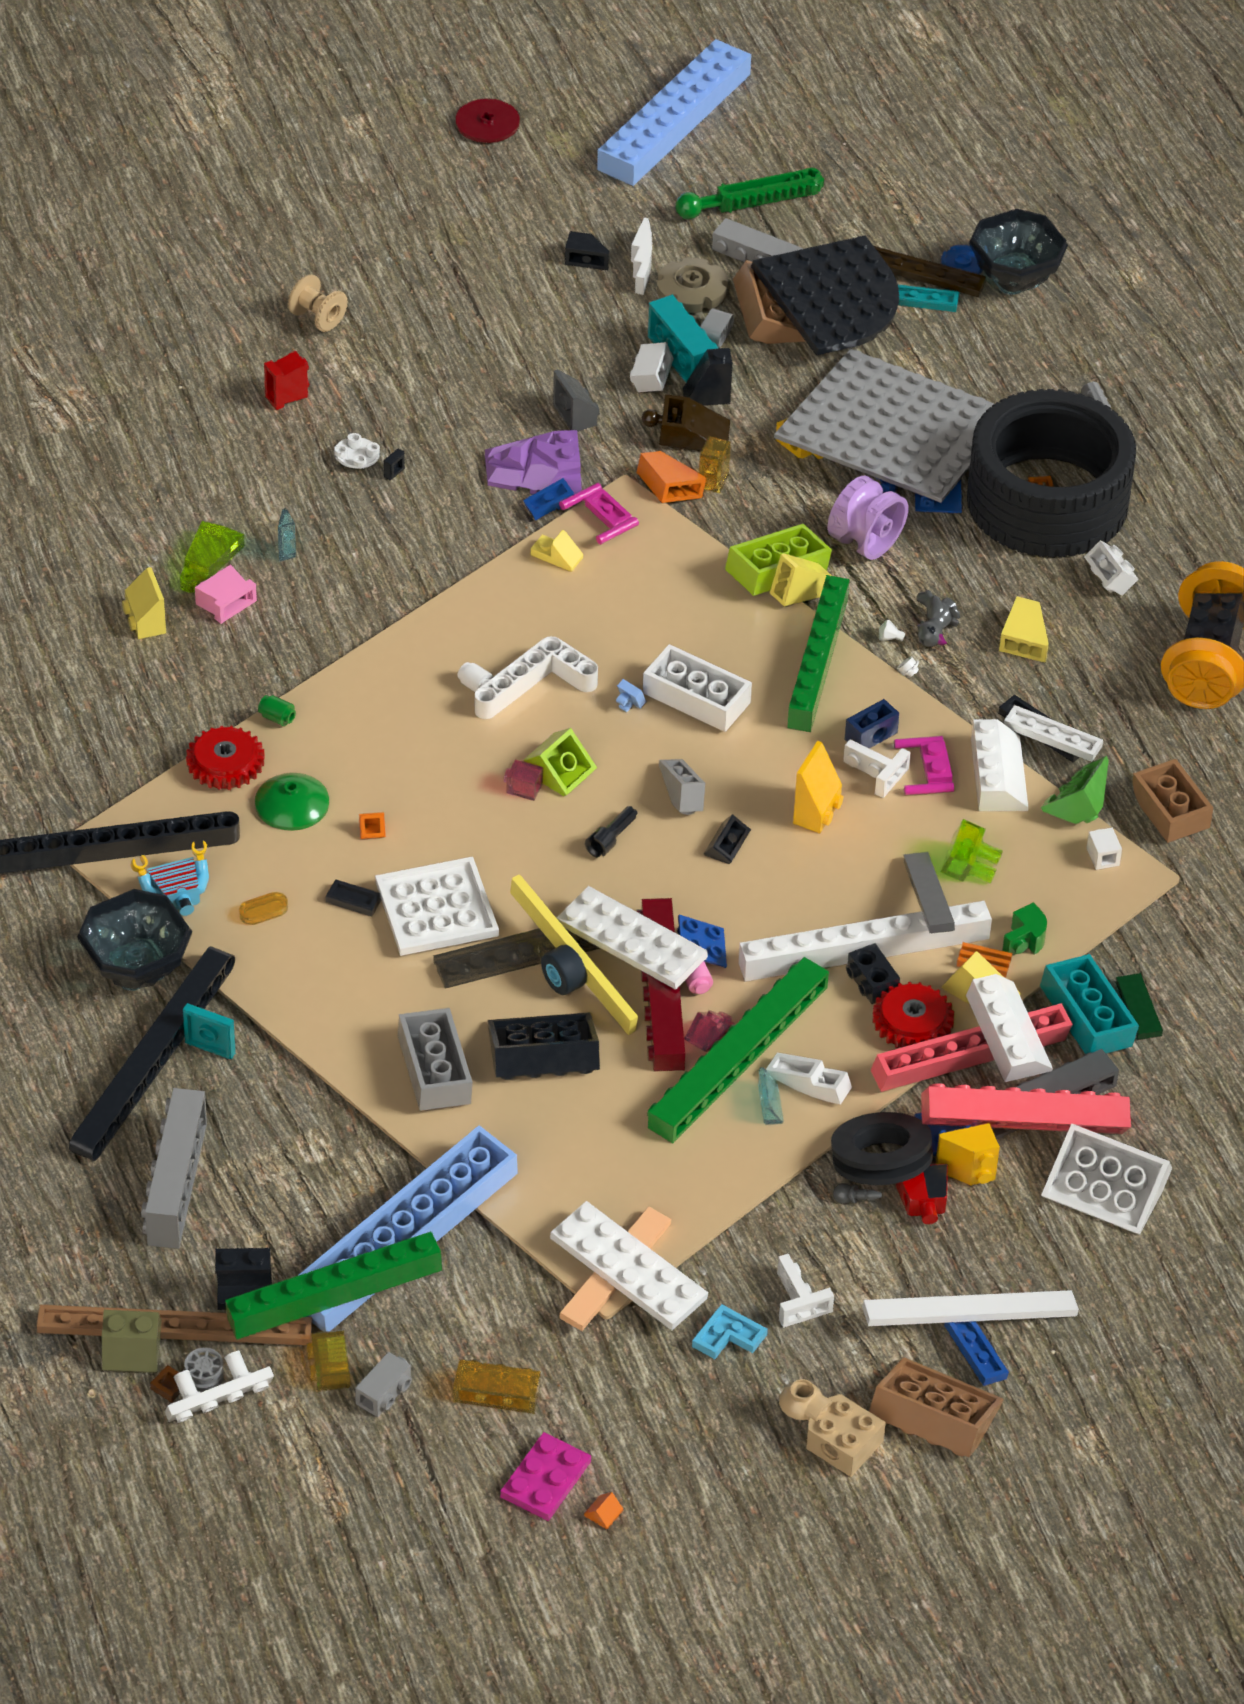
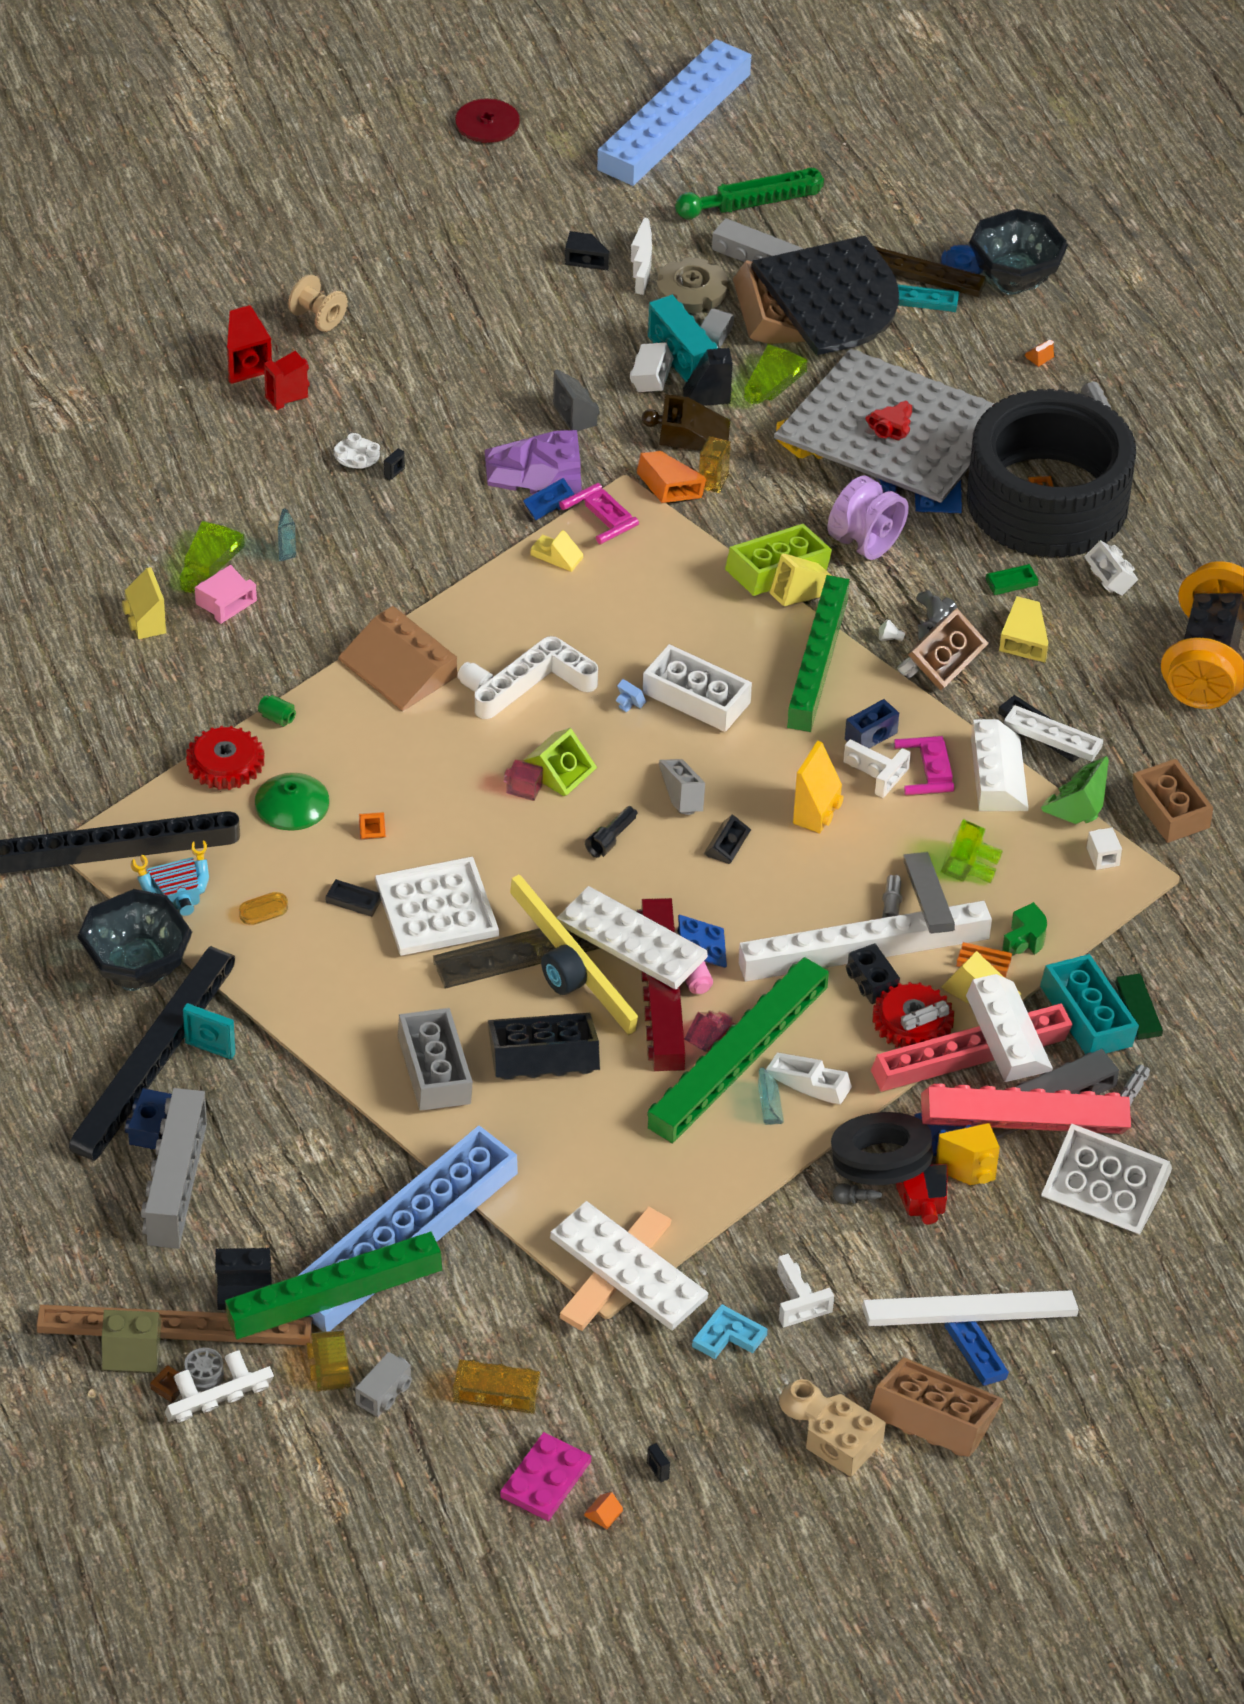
(145, 1123): none -> dark blue brick
(246, 345): none -> red slope
(399, 659): none -> medium nougat slope
(658, 1462): none -> black tile
(774, 374): none -> clear neon green piece
(891, 421): none -> red rock
(892, 896): none -> light grey axle
(925, 1015): none -> light grey axle
(947, 648): none -> medium nougat brick
(1012, 579): none -> green tile
(1041, 353): none -> orange slope
(1135, 1082): none -> light grey axle

